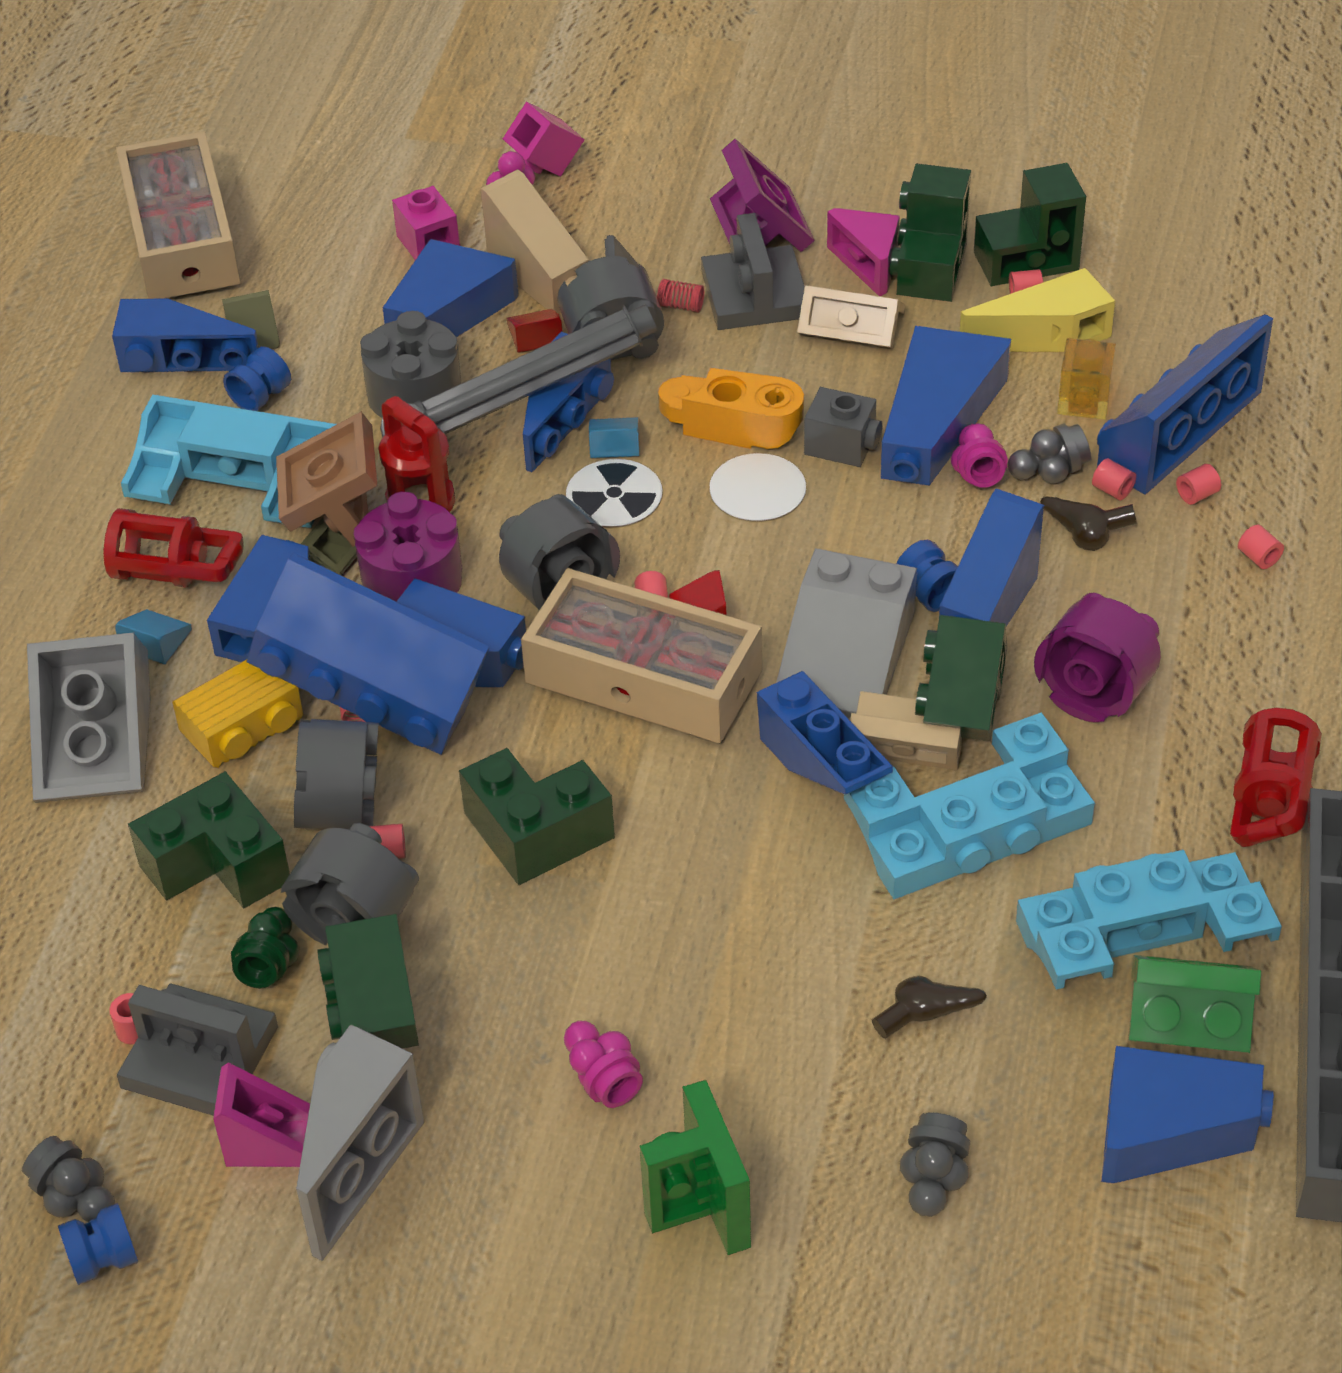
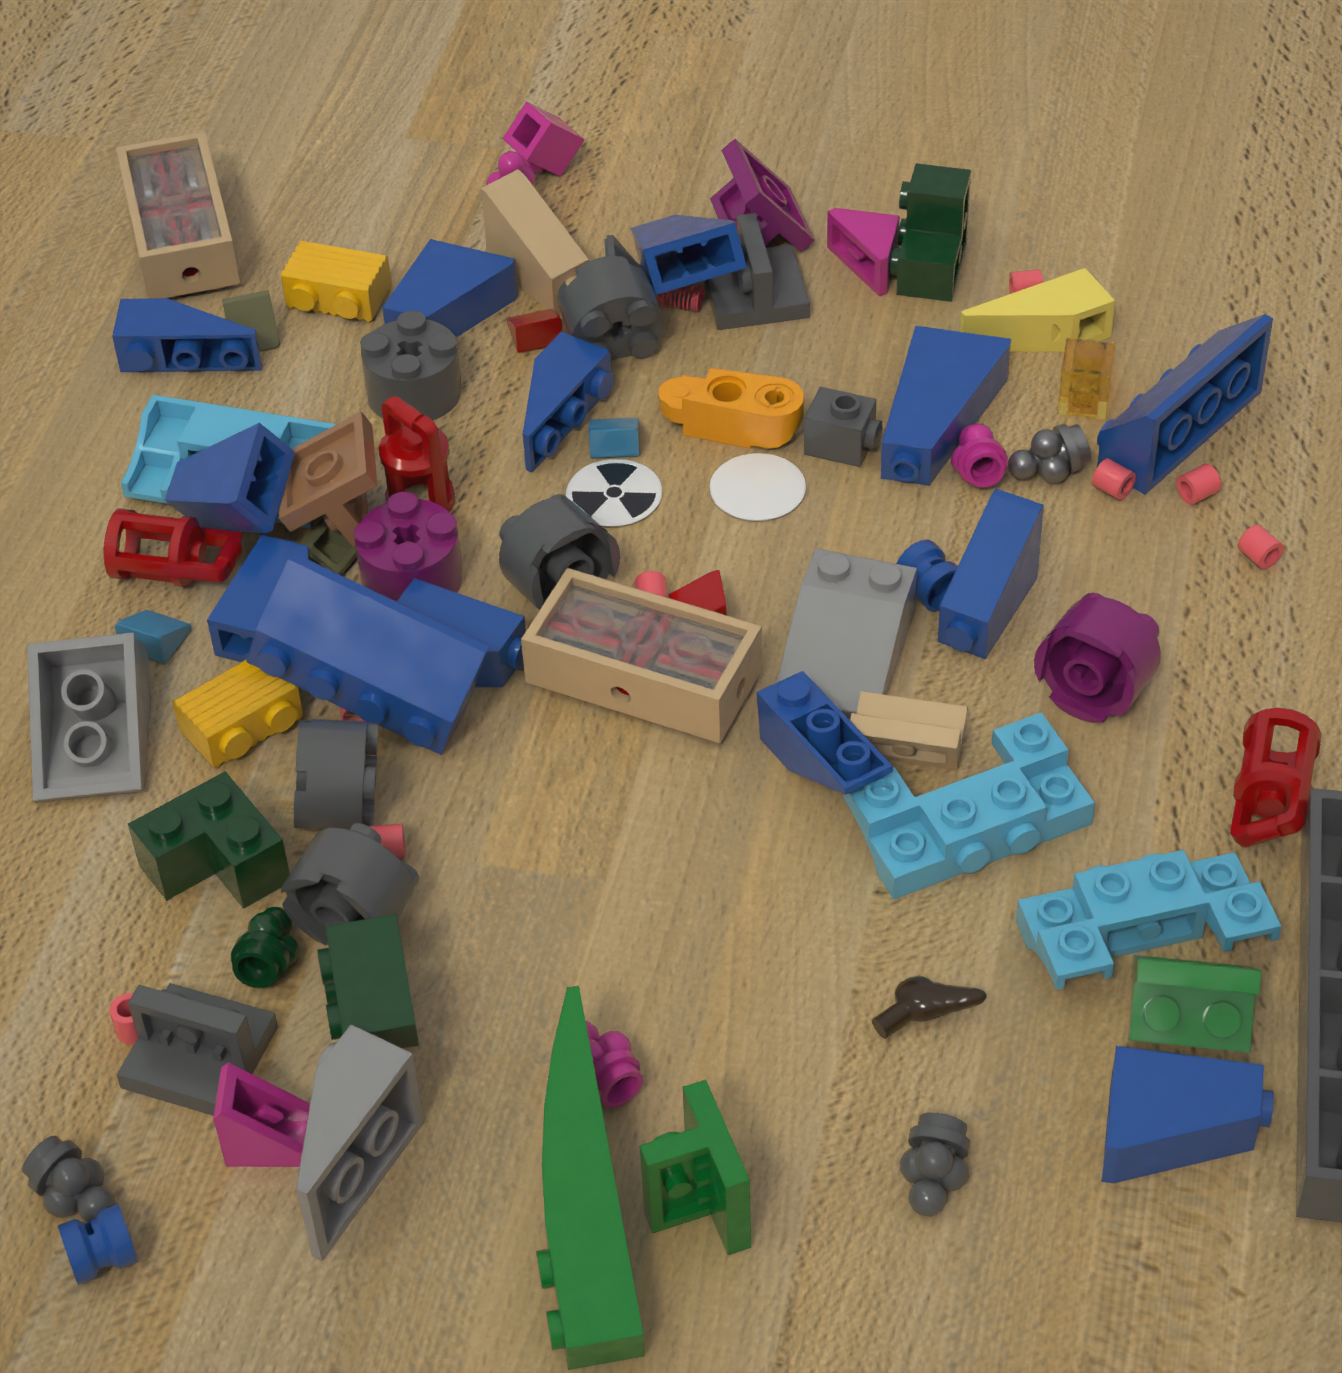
(234, 482): none -> blue slope
(257, 379): blue wheel -> none
(336, 280): none -> yellow brick
(424, 217): dark pink brick -> none
(536, 823): dark green brick -> none
(537, 369): dark grey piece -> none
(583, 1217): none -> green slope
(687, 250): none -> blue slope
(849, 316): tan panel -> none
(965, 675): dark green brick -> none
(1040, 233): dark green brick -> none
(1087, 521): dark brown animal -> none

